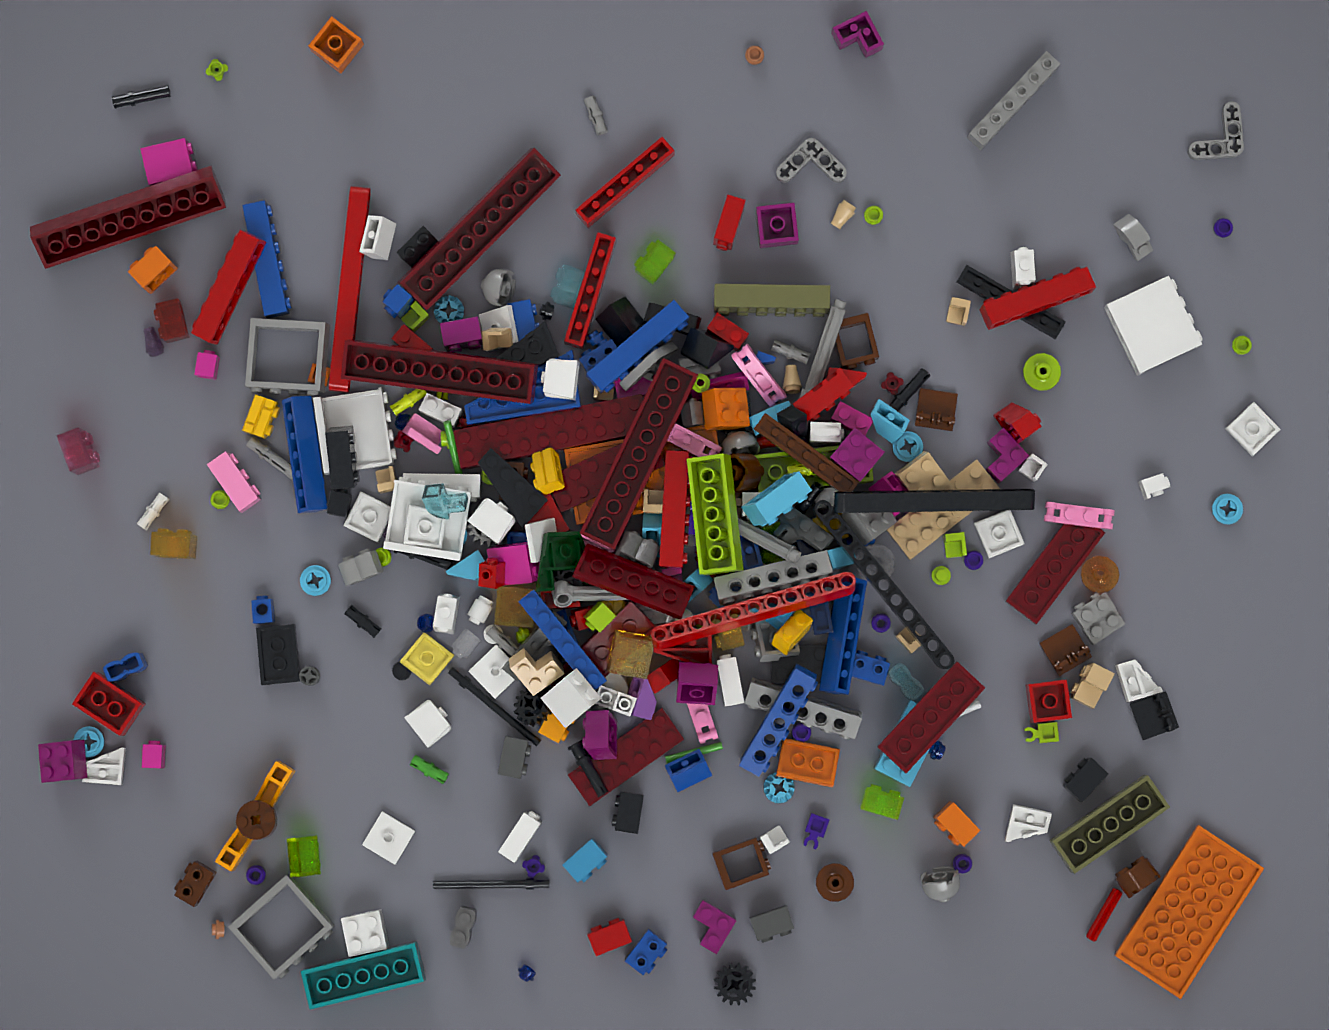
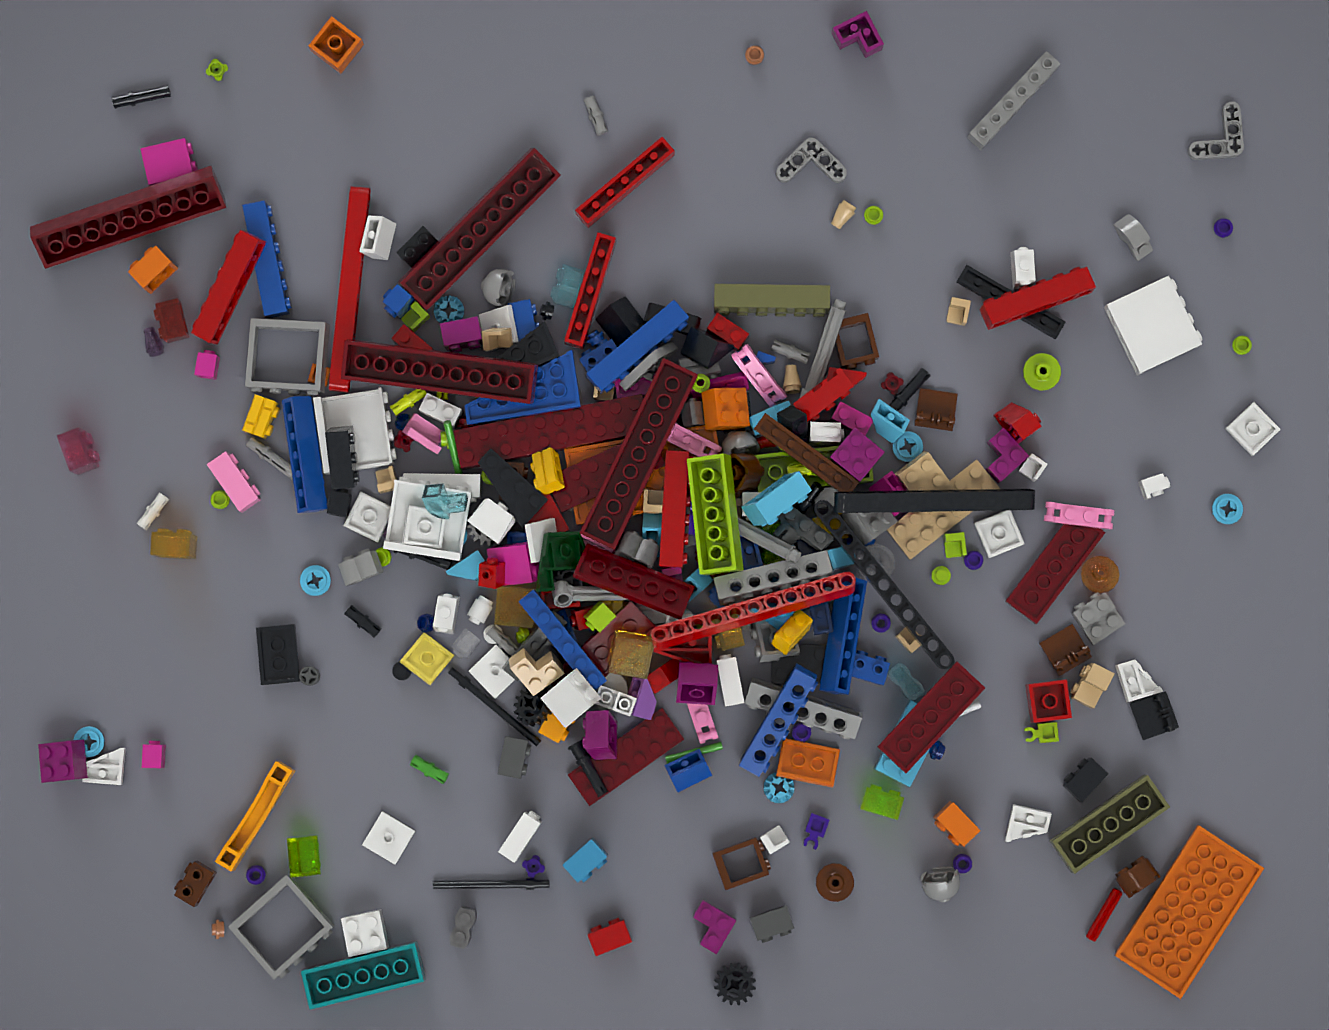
(108, 703): red brick -> none
(129, 664): blue brick -> none
(245, 820): reddish brown brick -> none
(269, 617): blue brick -> none
(429, 722): white torso -> none
(526, 973): clear blue plate -> none
(560, 378): white torso -> none
(628, 812): black brick -> none
(646, 952): blue brick -> none
(654, 262): clear neon green brick -> none
(729, 222): red brick -> none
(777, 225): magenta brick -> none

